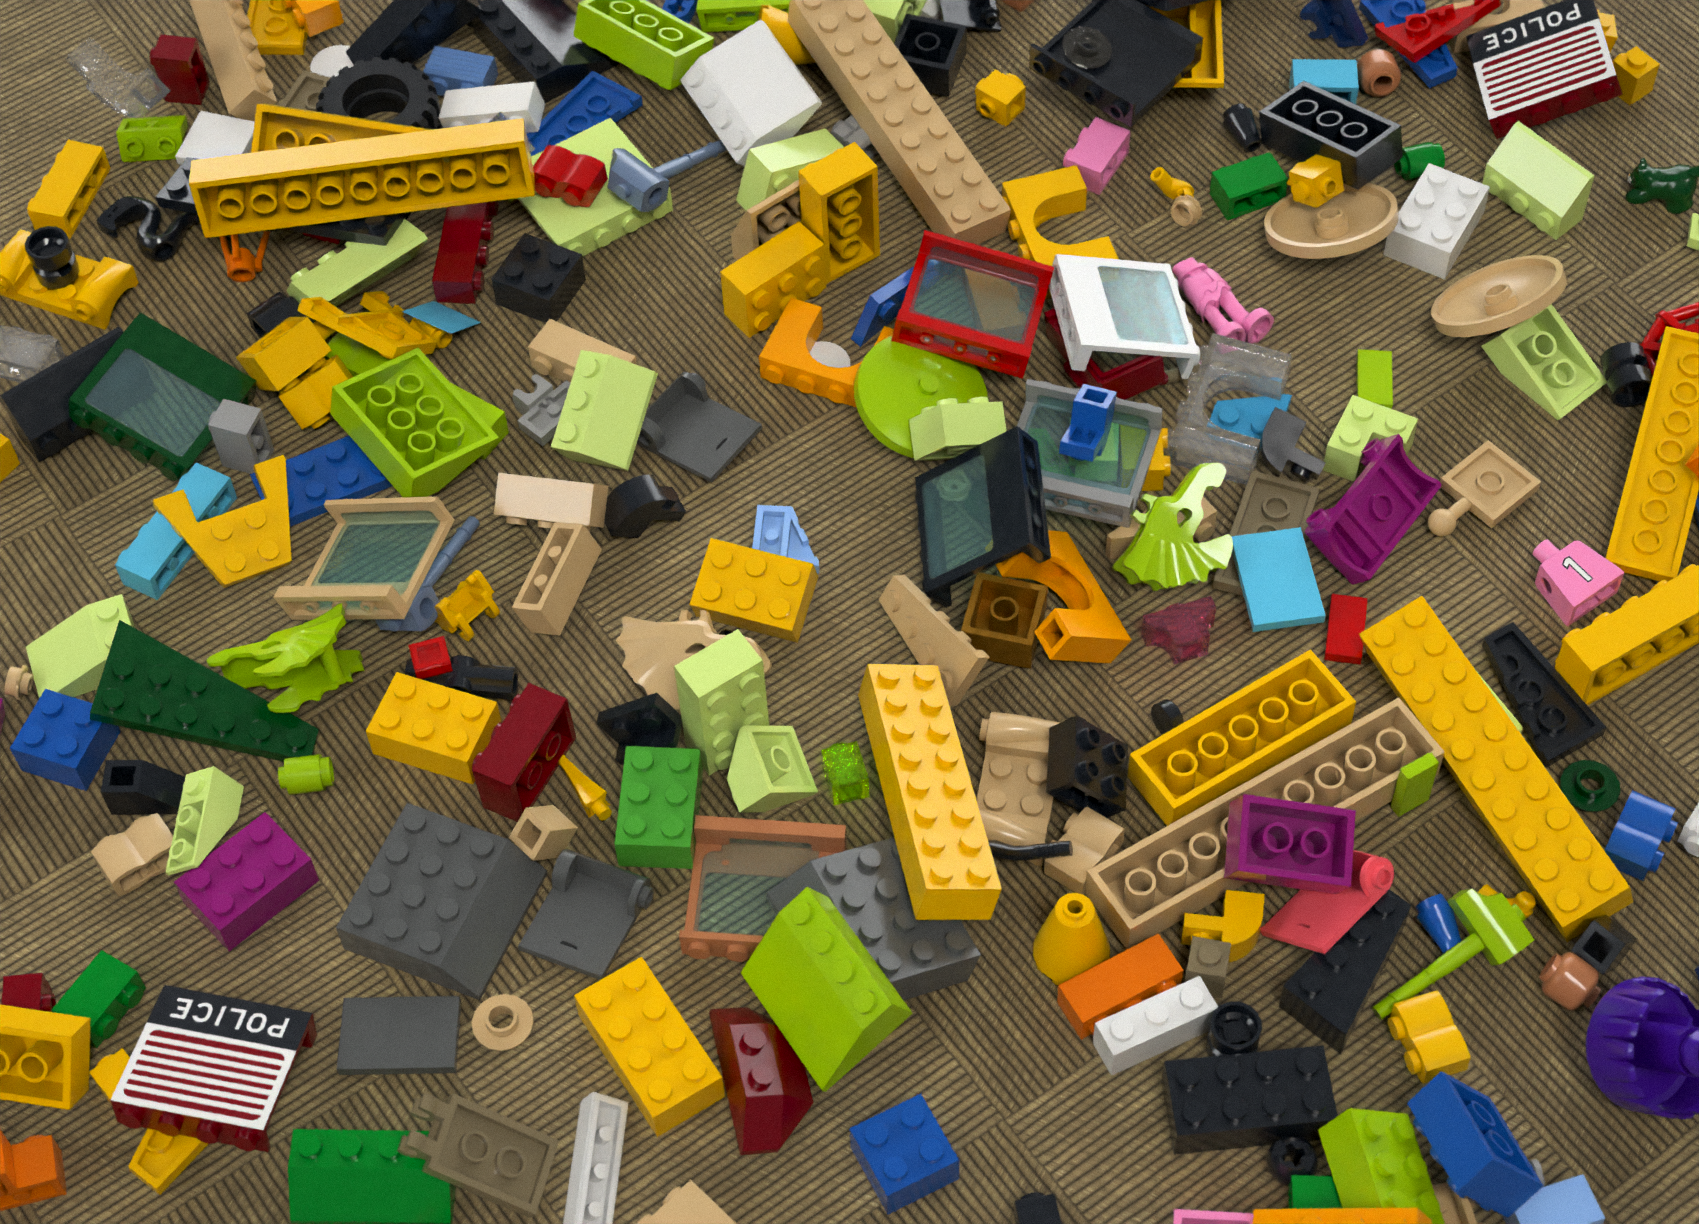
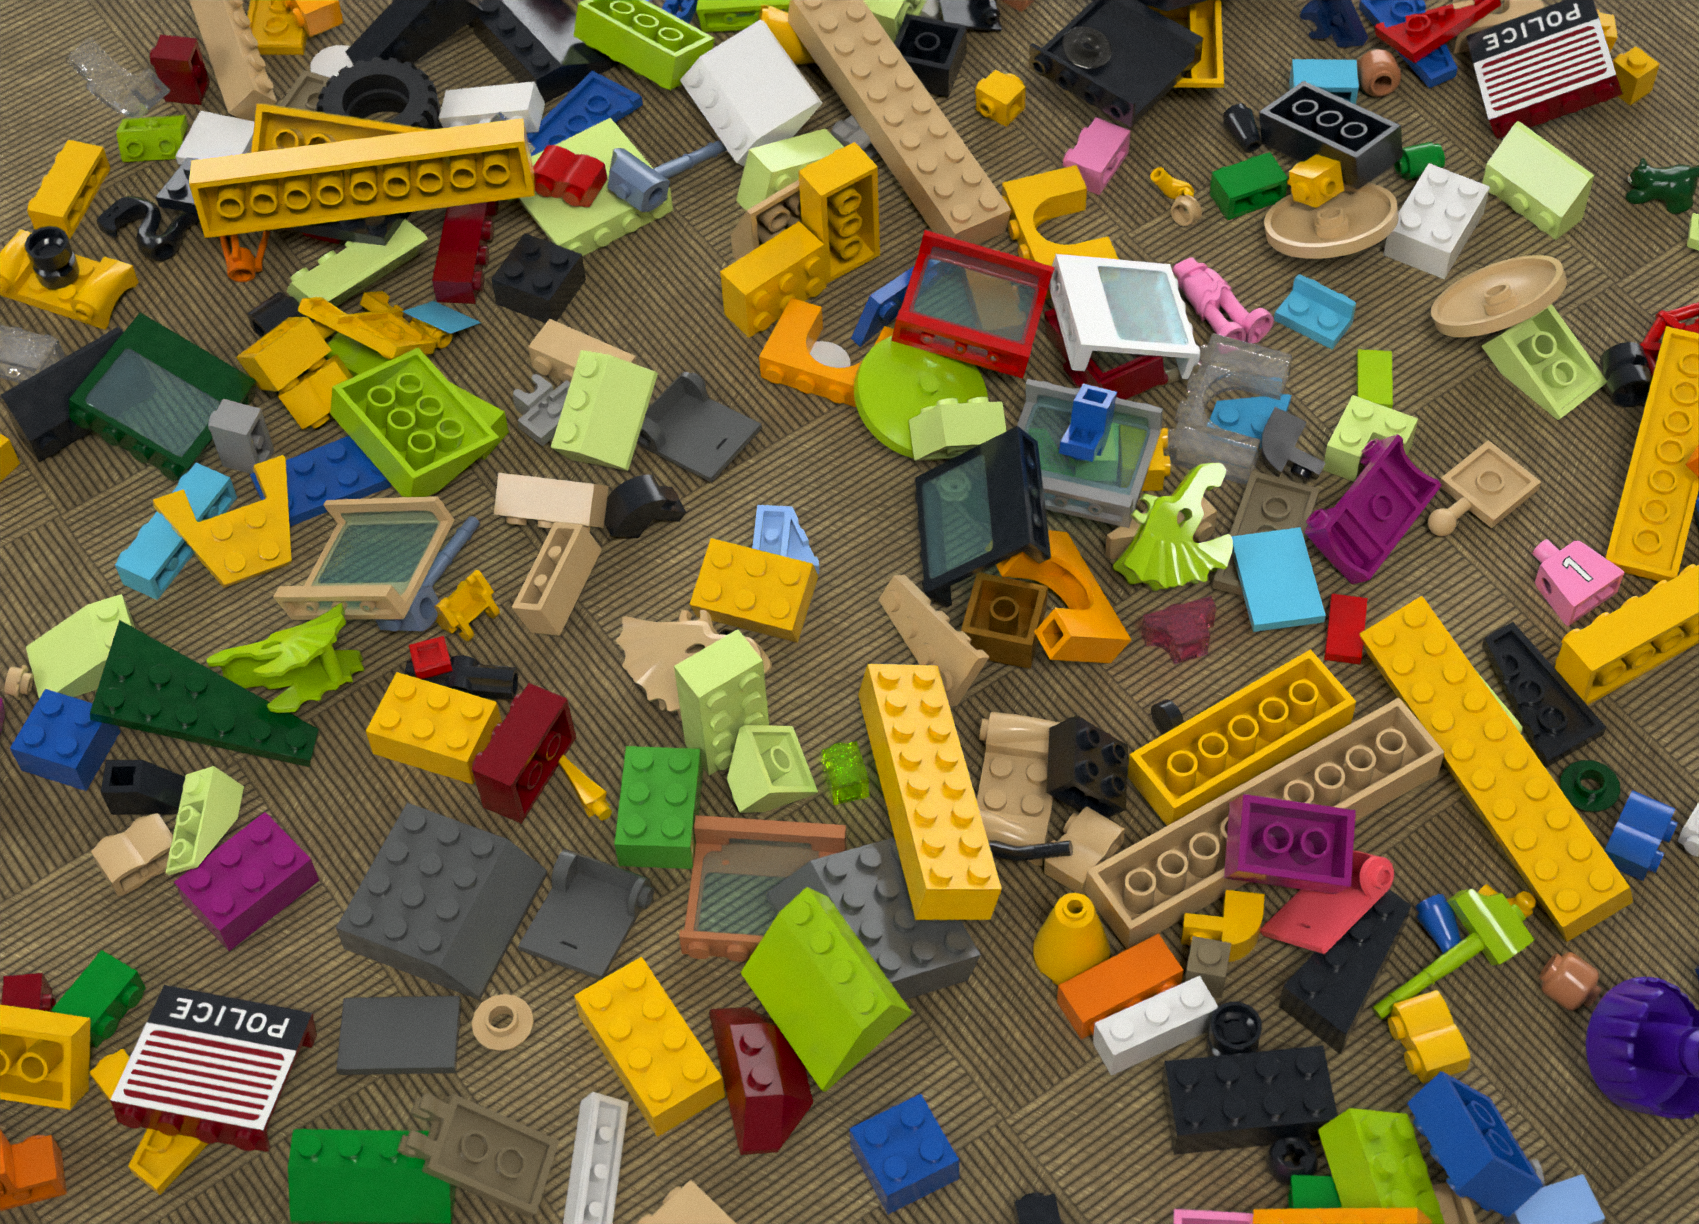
(306, 774): lime brick -> none
(460, 69): medium blue brick -> none
(543, 832): tan brick -> none
(641, 723): black bracket -> none
(1316, 312): none -> medium azure bracket
(1414, 784): lime tile -> none
(1604, 944): black brick -> none

